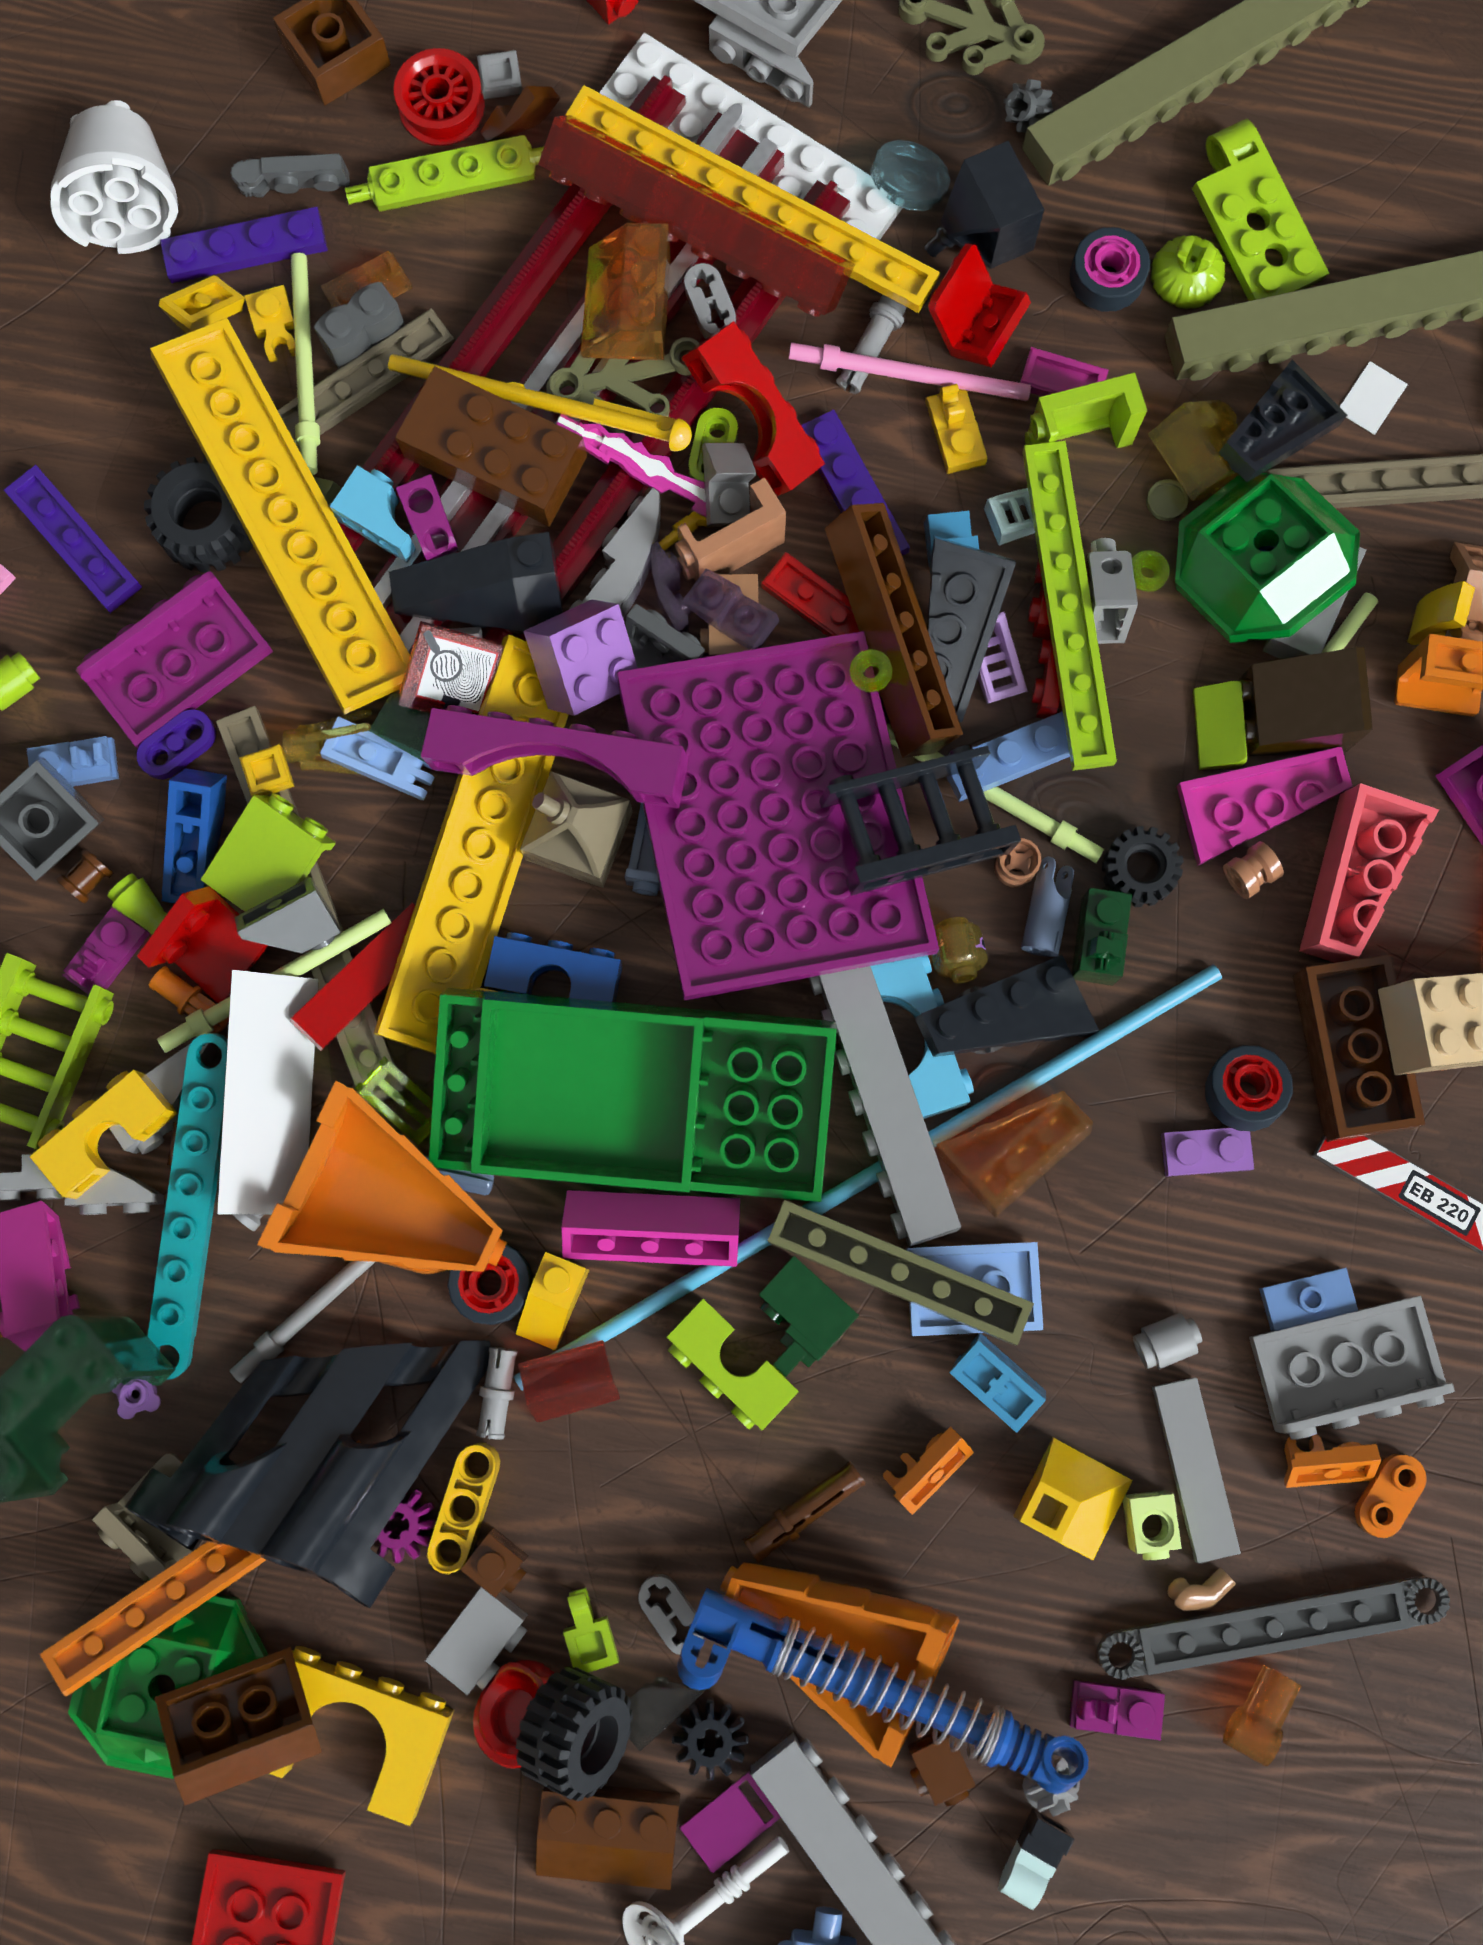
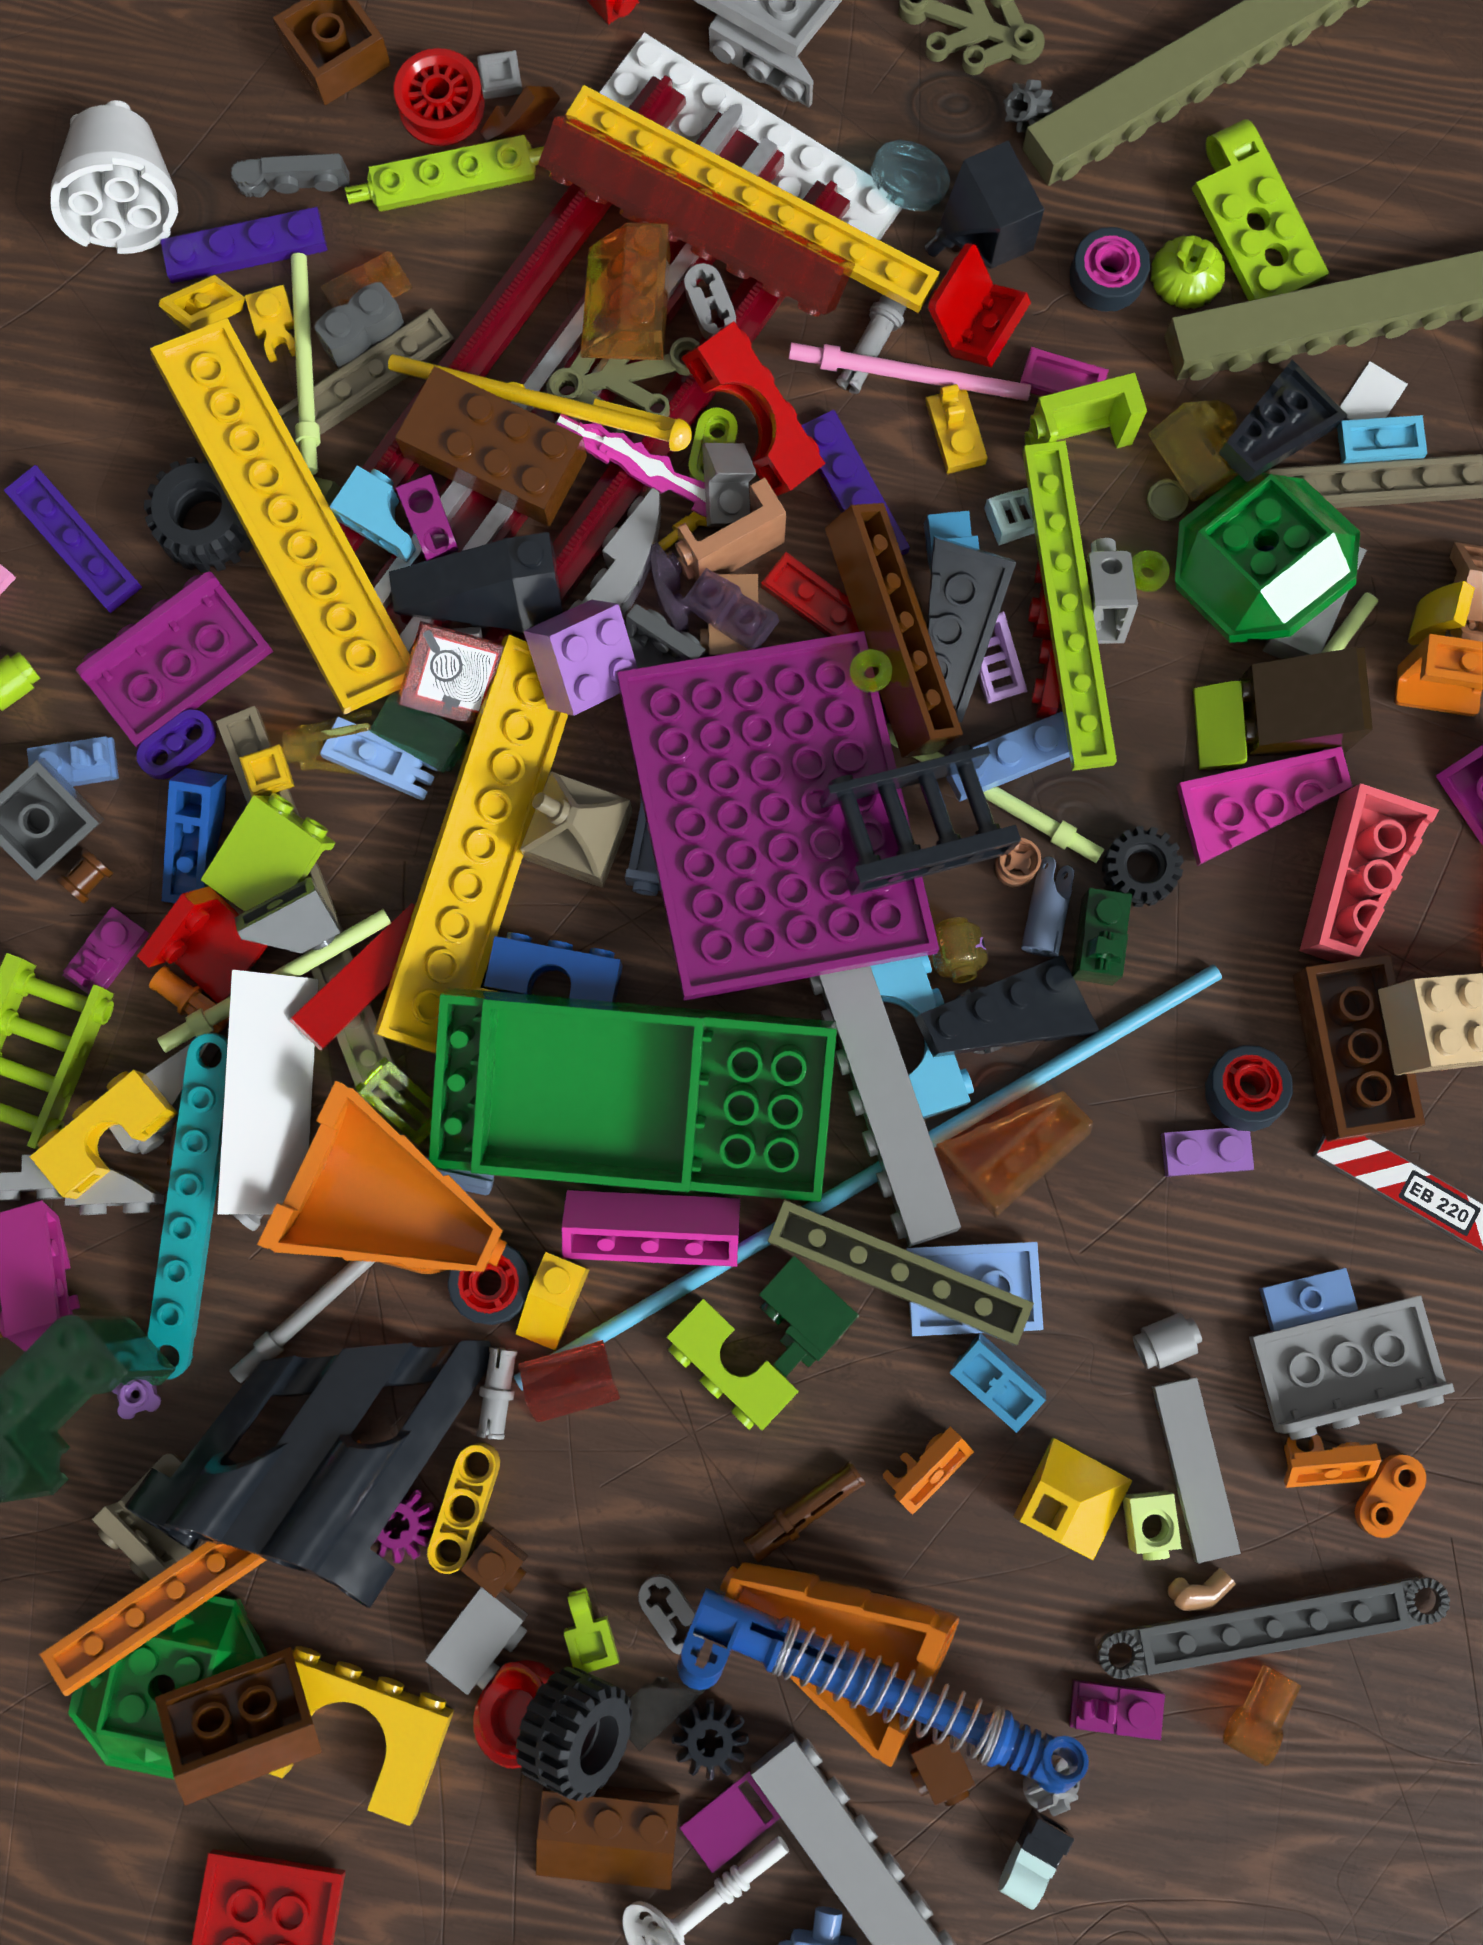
(137, 902): lime cone -> none
(472, 742): magenta arch -> none
(1253, 870): nougat wheel -> none
(1382, 439): none -> medium azure plate

